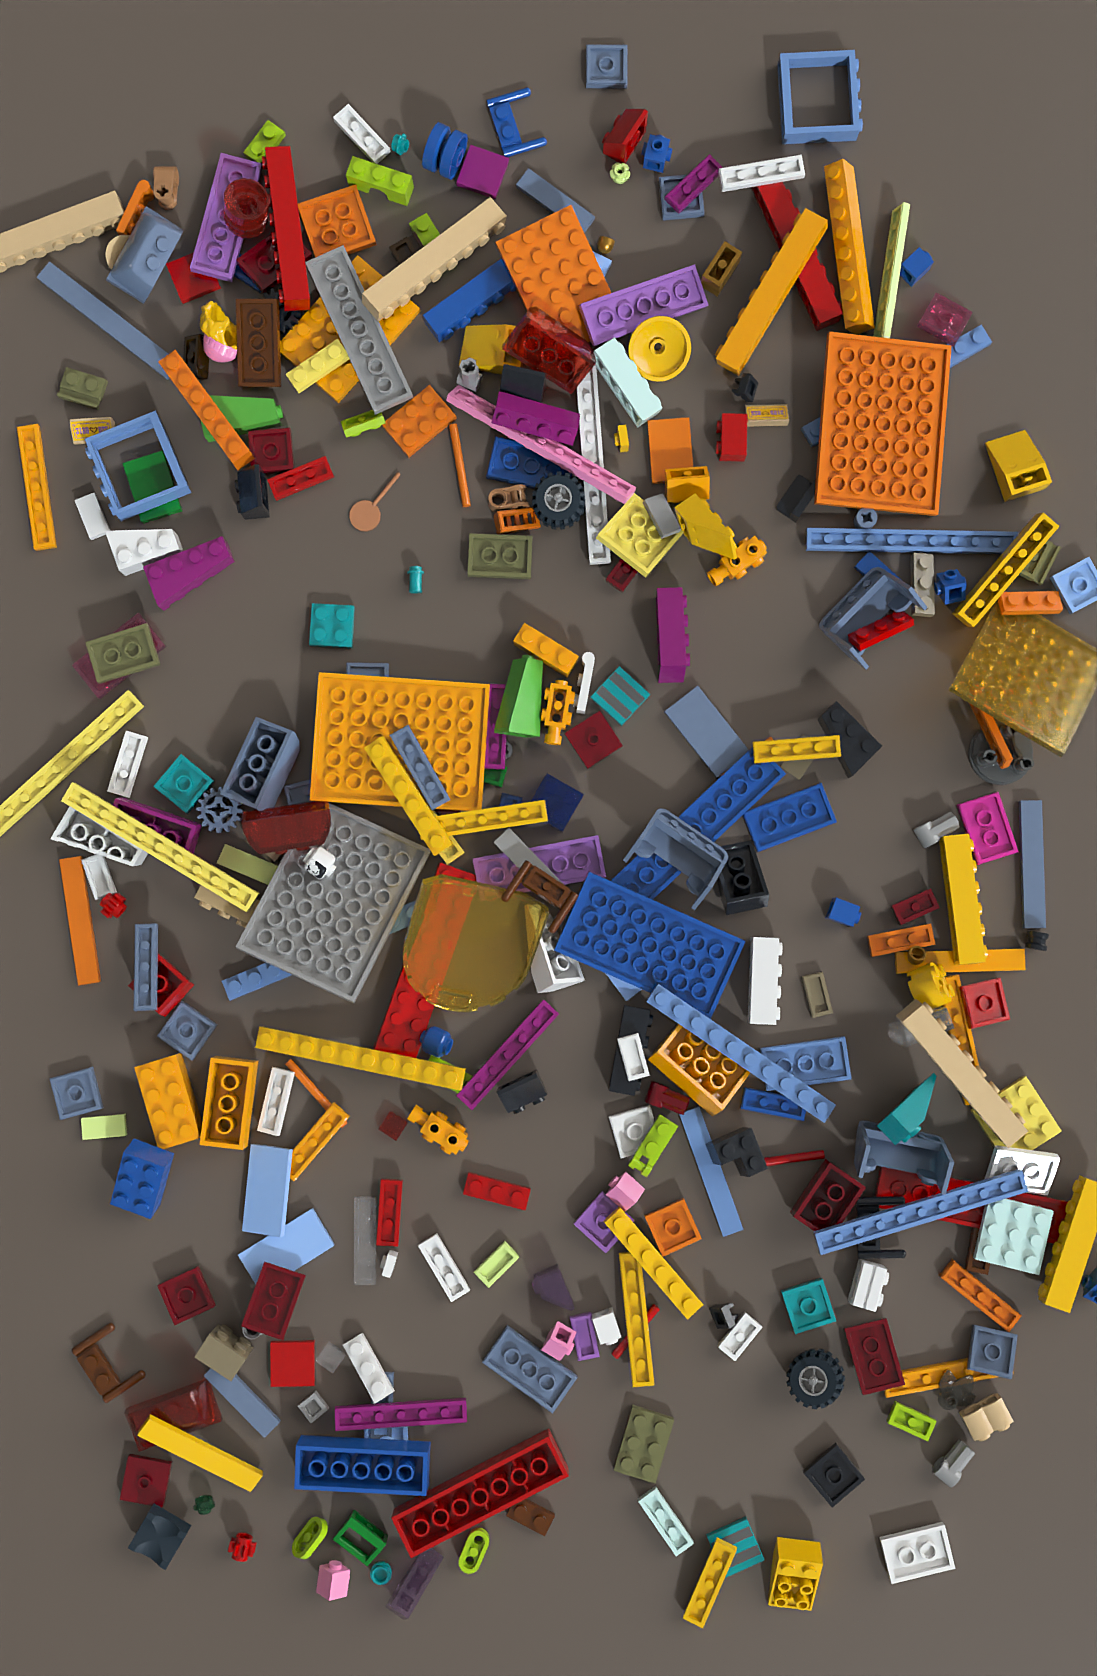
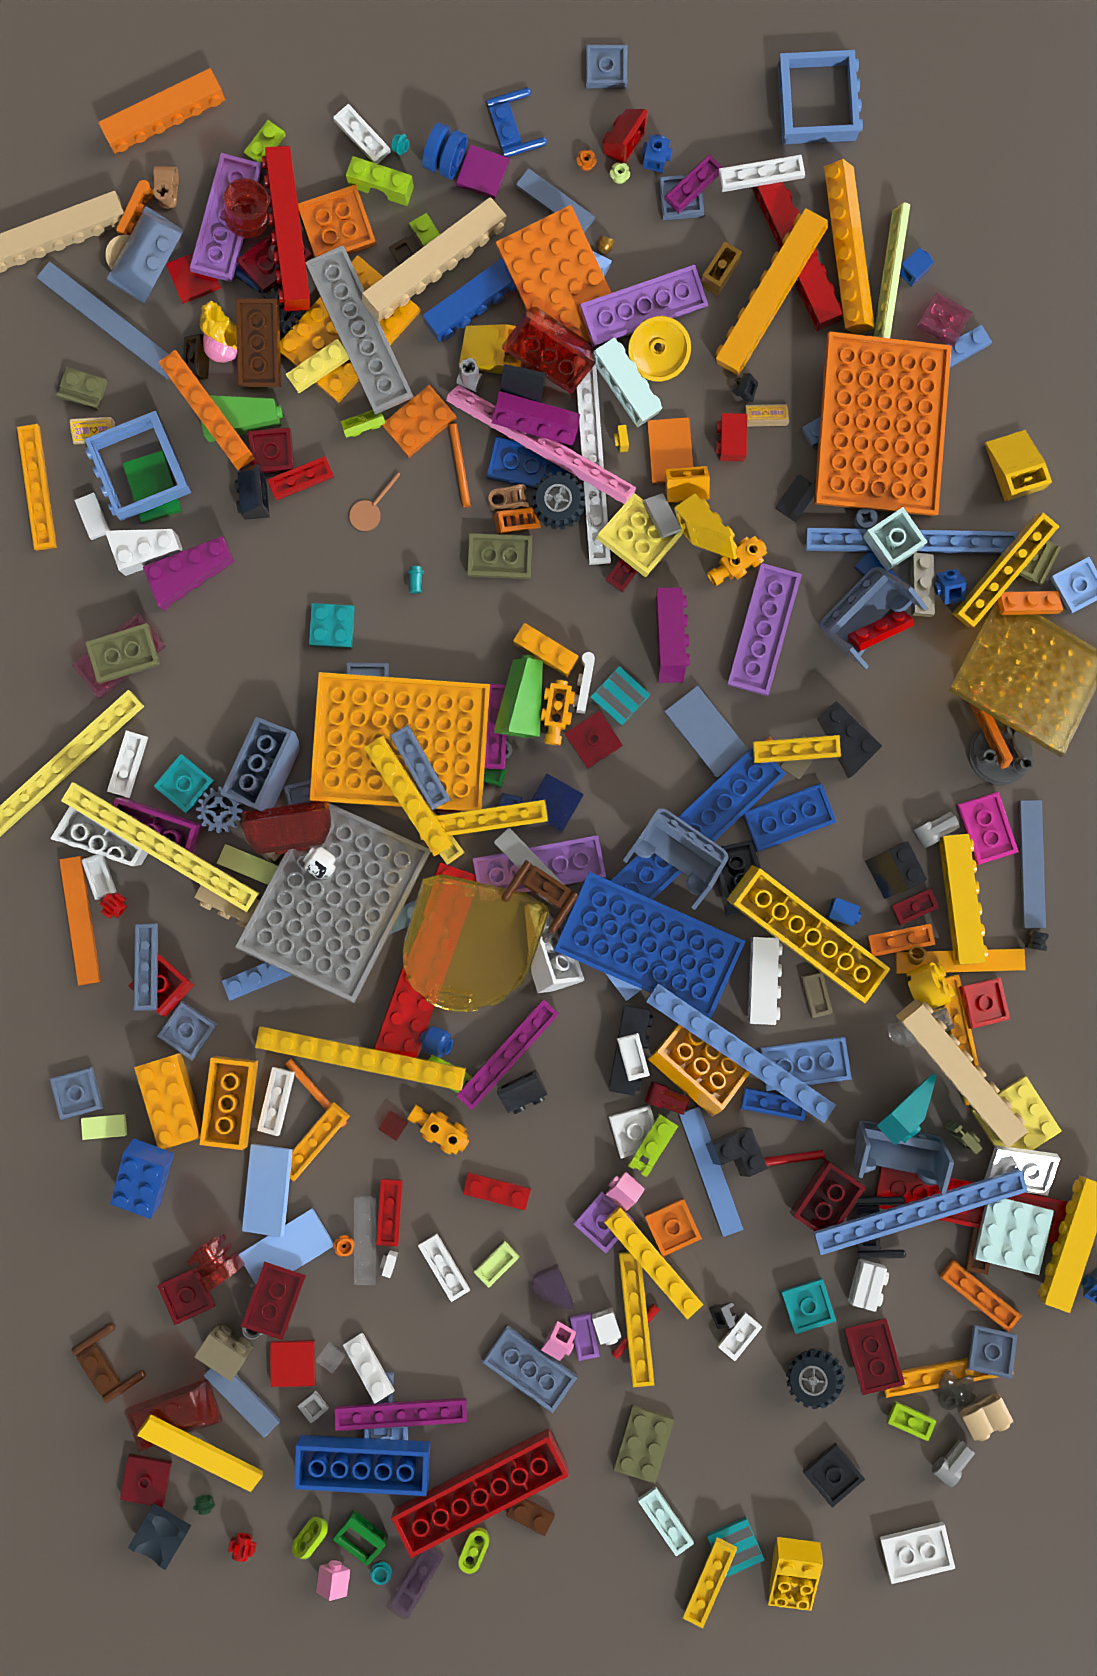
(162, 111): none -> orange brick
(215, 1262): none -> clear red wheel
(344, 1239): none -> orange plate
(586, 165): none -> orange plate
(764, 629): none -> medium lavender plate
(808, 934): none -> yellow brick
(894, 539): none -> light aqua brick
(896, 870): none -> black slope
(967, 1139): none -> olive plate

